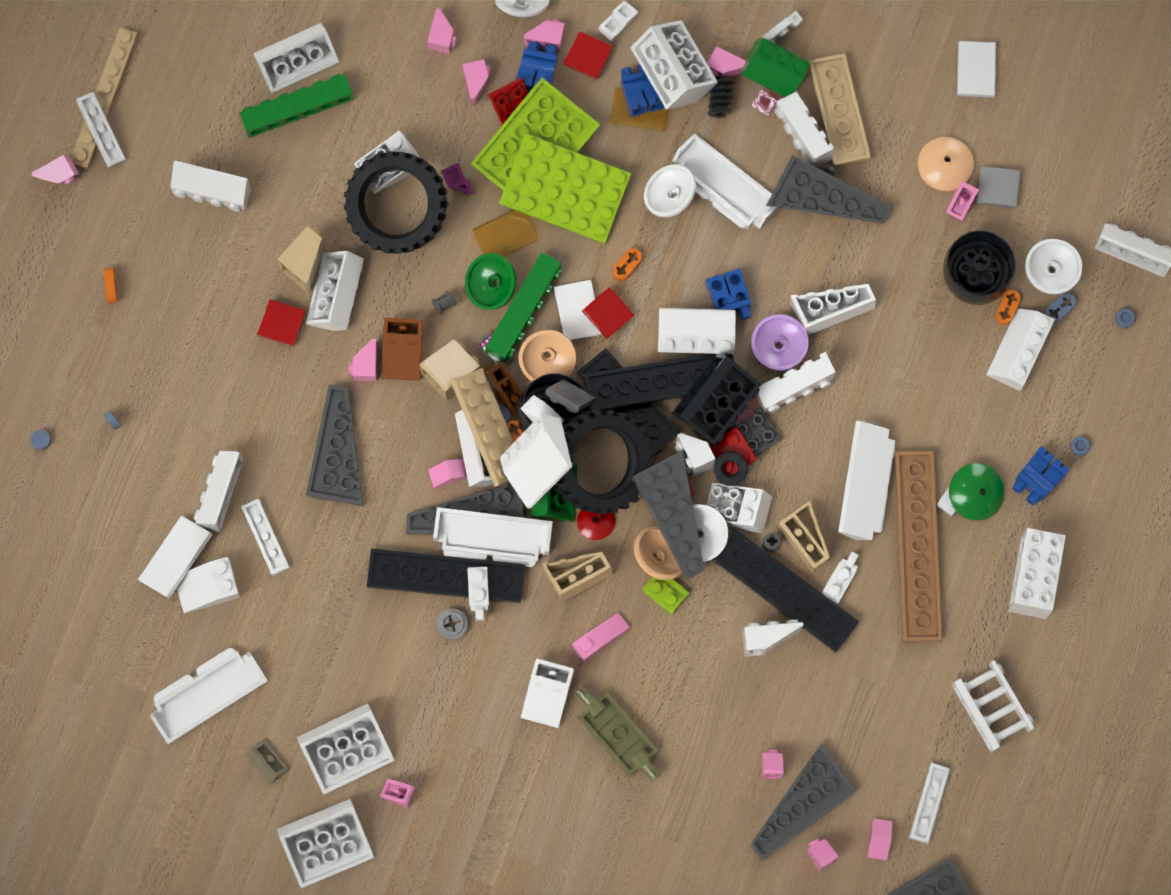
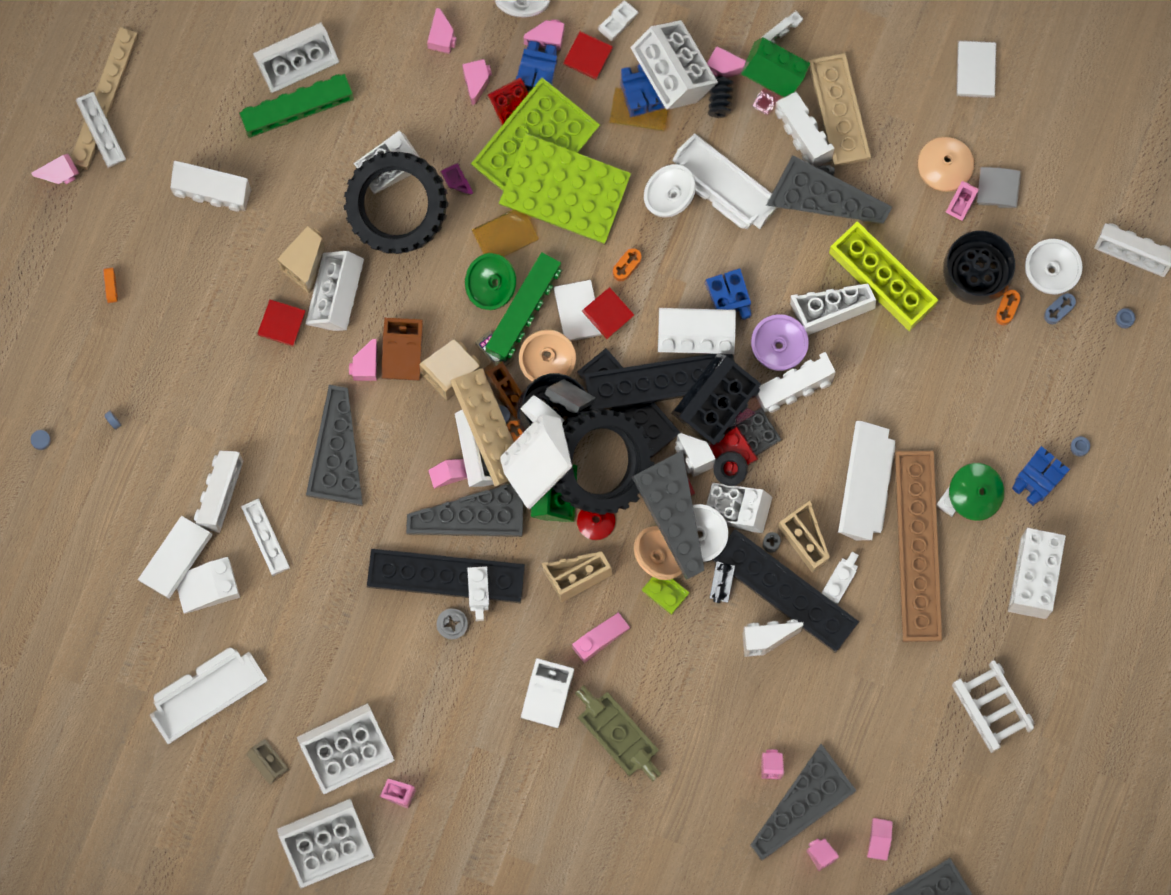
(443, 302): dark grey bush -> none
(499, 536): white slope -> none
(722, 582): none -> hinge
(887, 277): none -> neon yellow brick
(929, 803): white tile -> none
(1020, 348): white slope -> none

